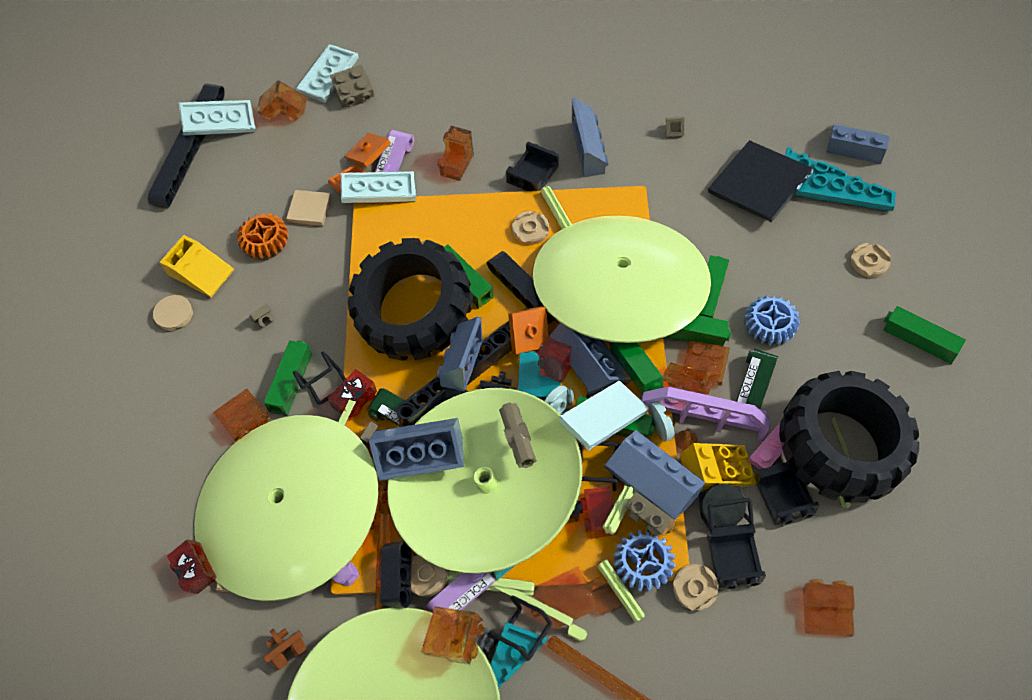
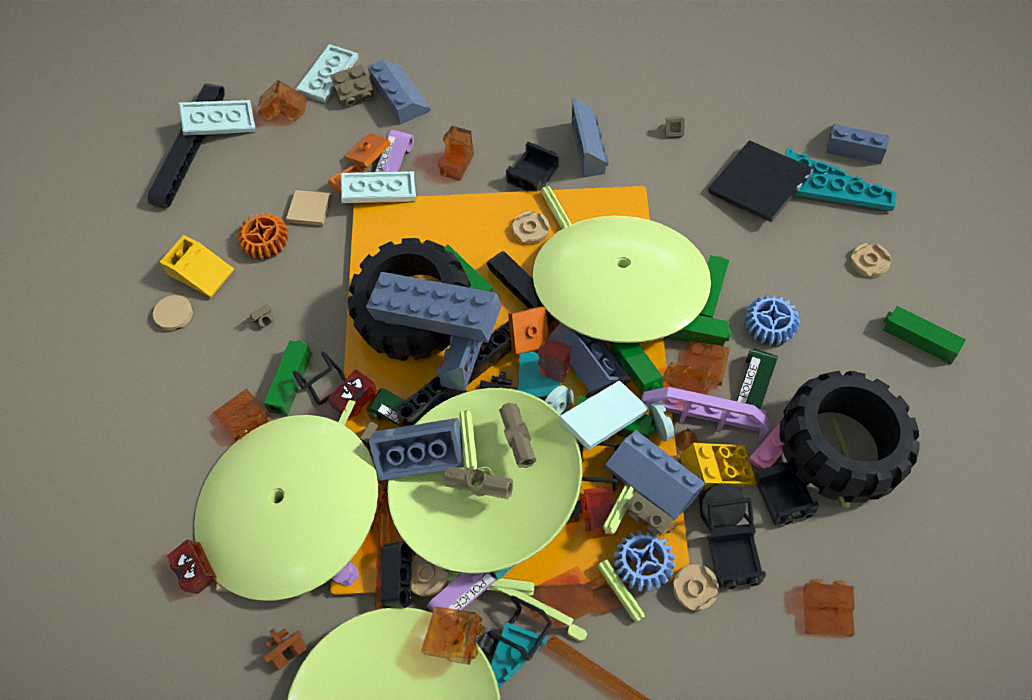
(397, 91): none -> sand blue slope
(434, 306): none -> sand blue brick
(468, 442): none -> yellowish green axle
(490, 485): none -> dark tan piece

